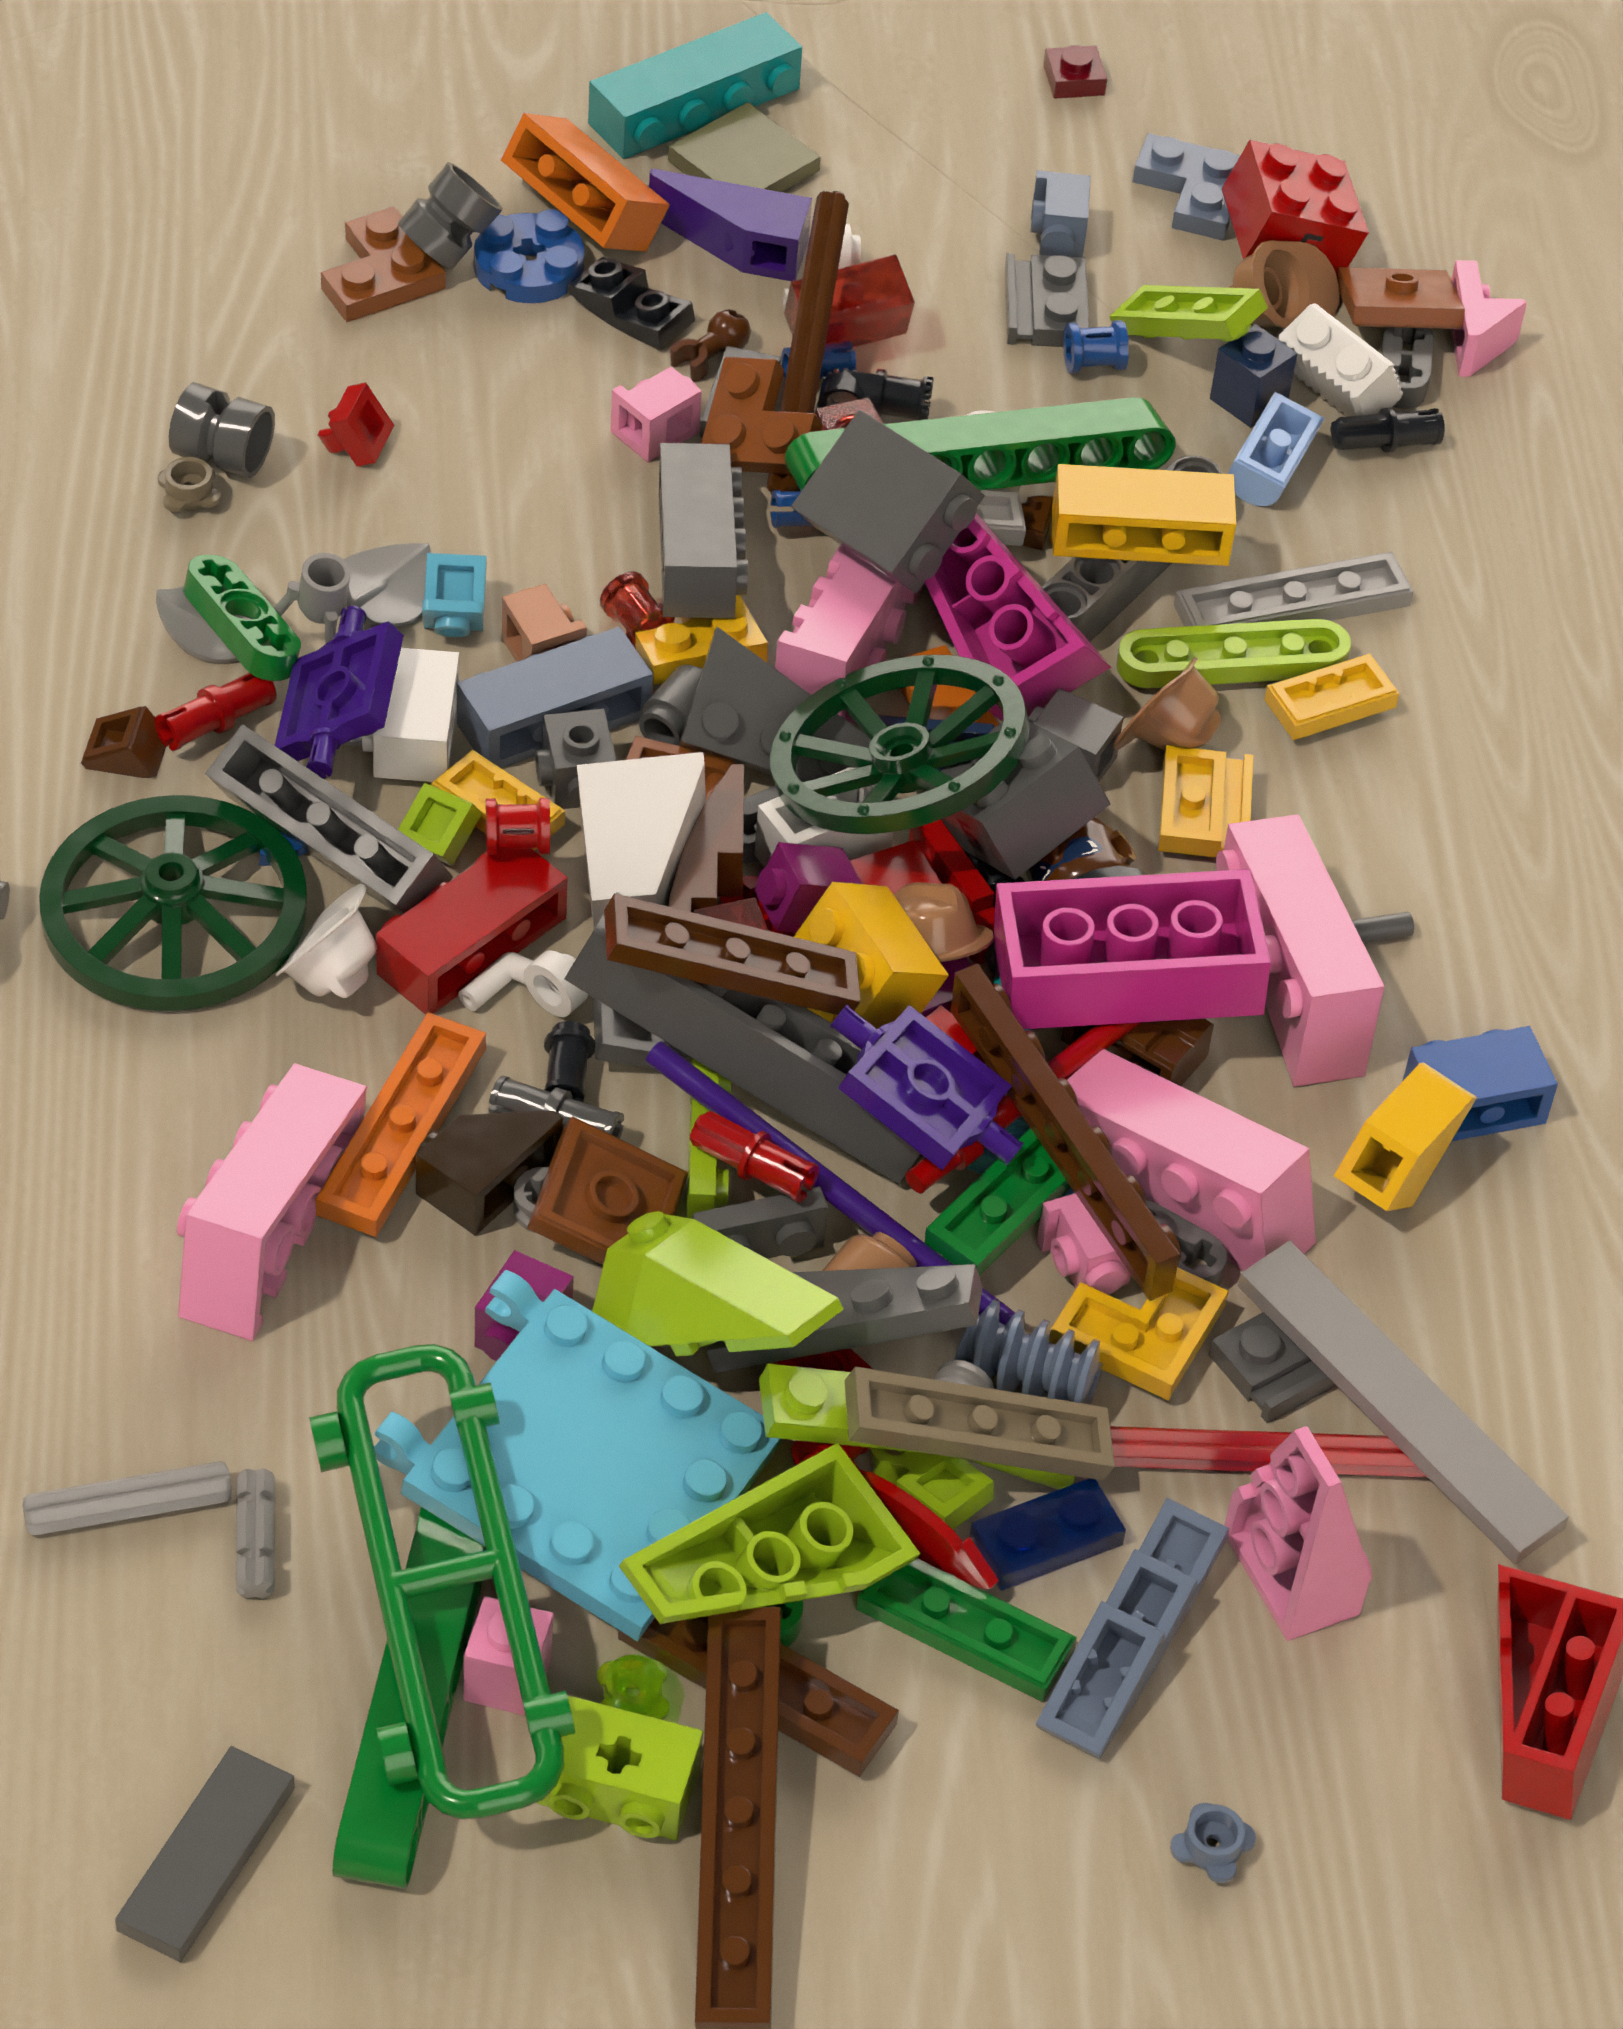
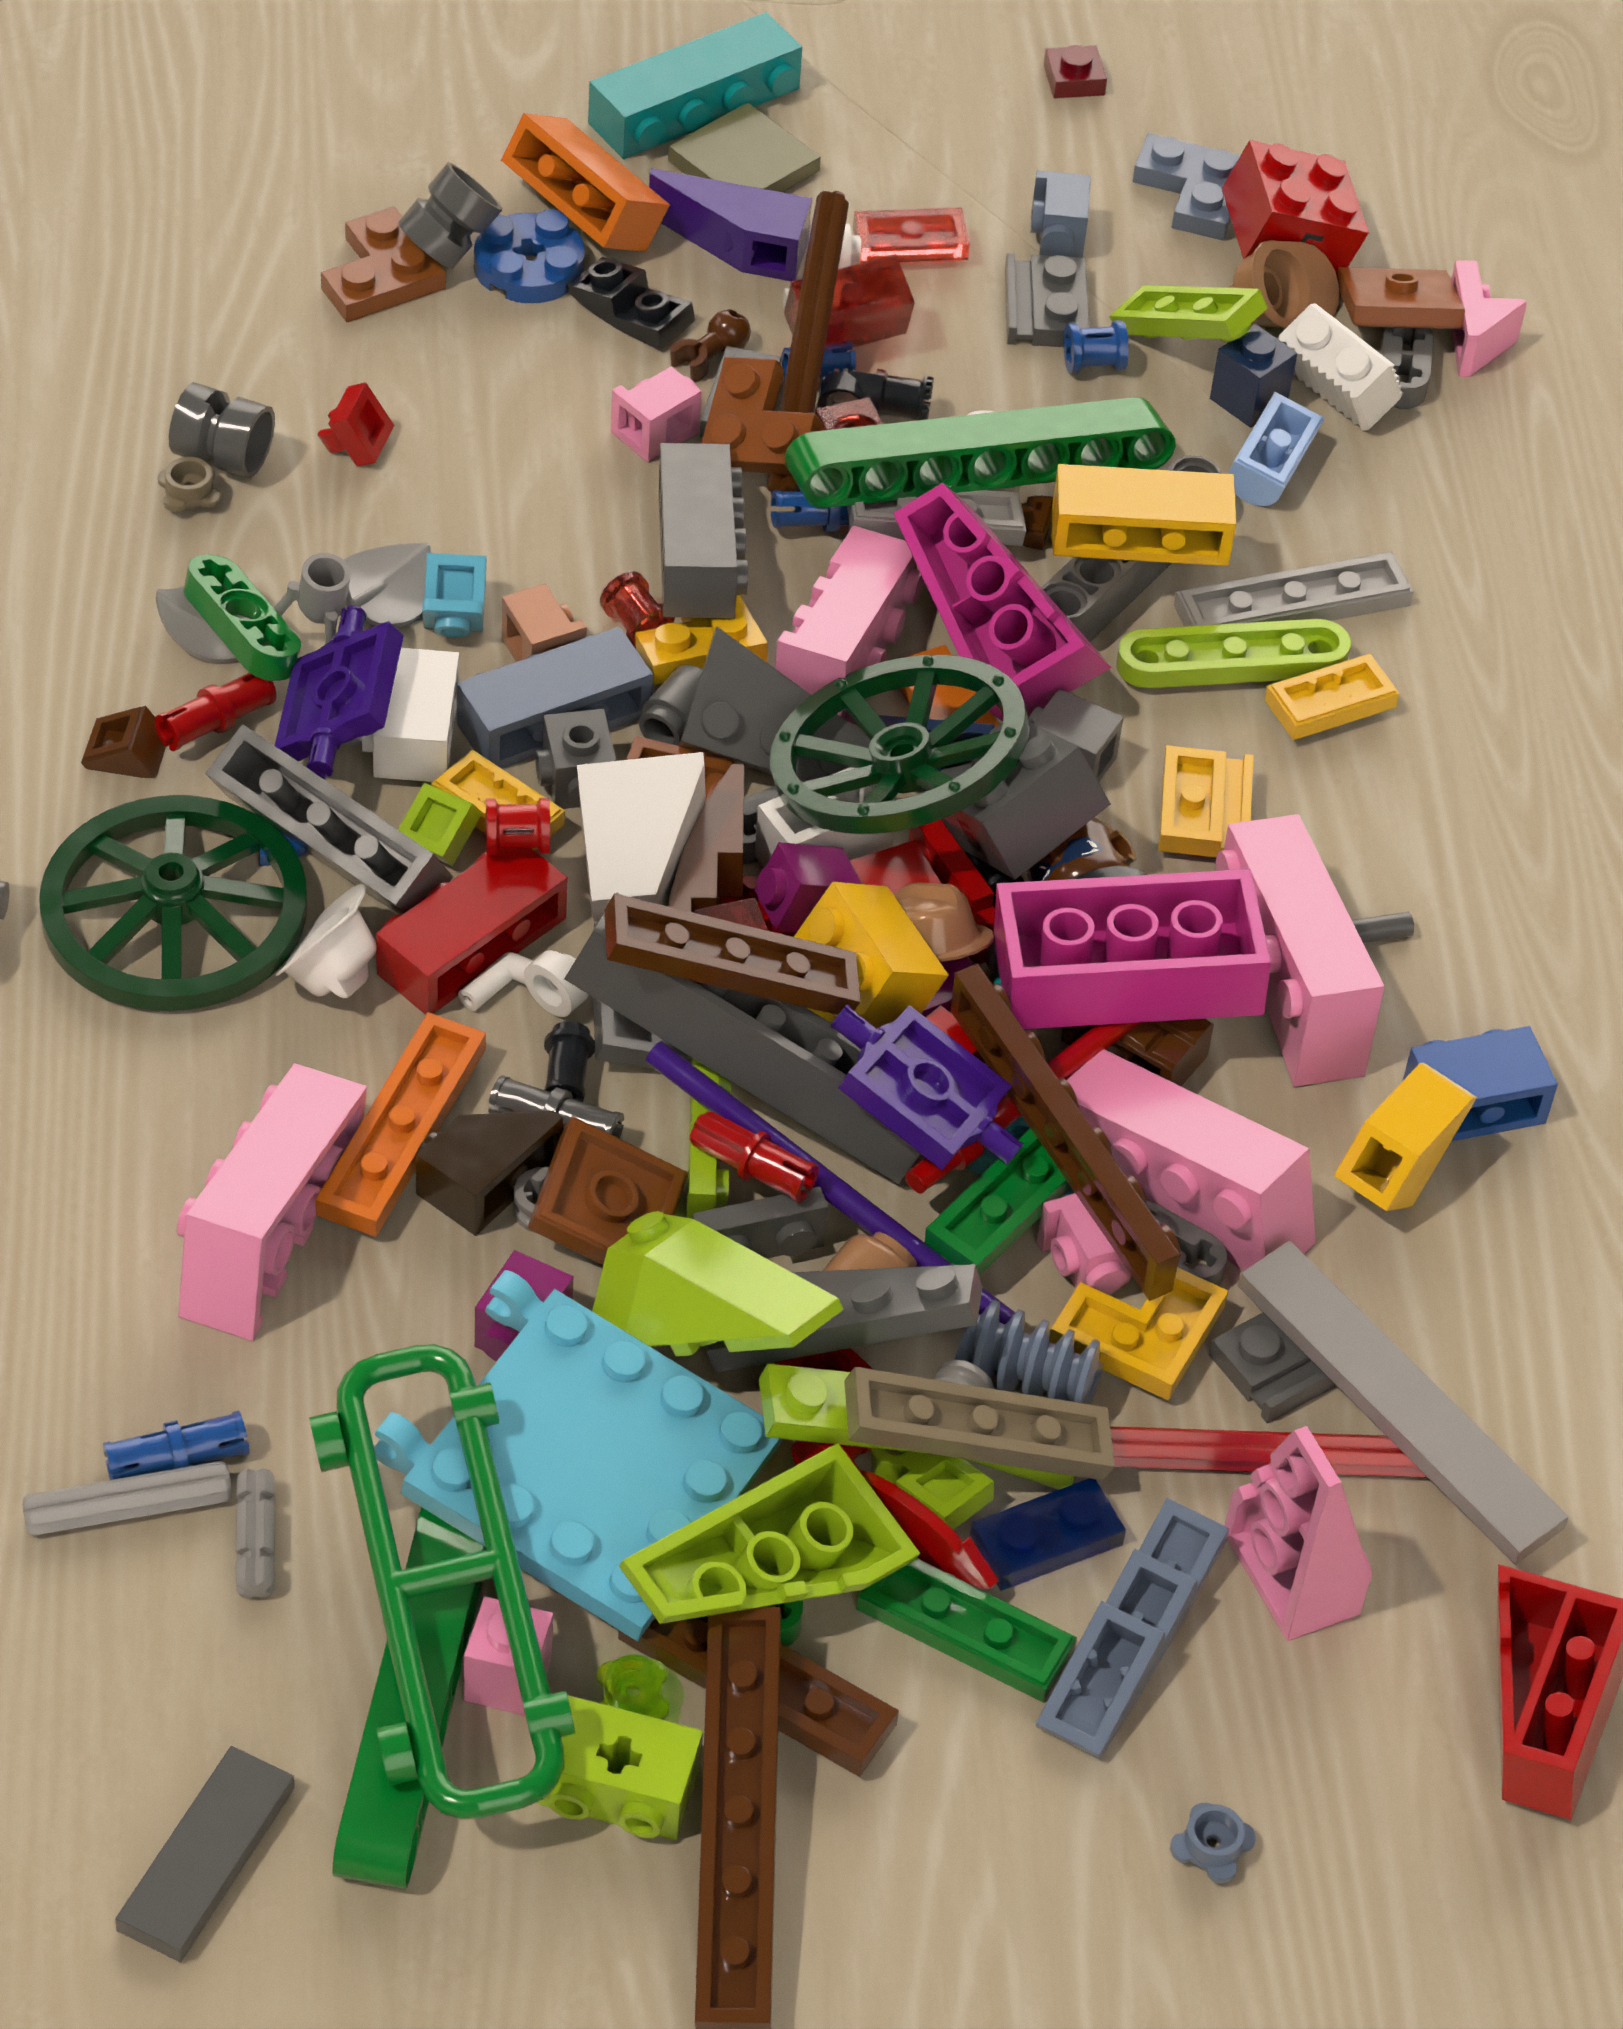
(177, 1446): none -> blue pin
(888, 501): dark grey brick -> none
(913, 234): none -> clear red plate
(1177, 714): medium nougat piece -> none
(1388, 430): black axle -> none

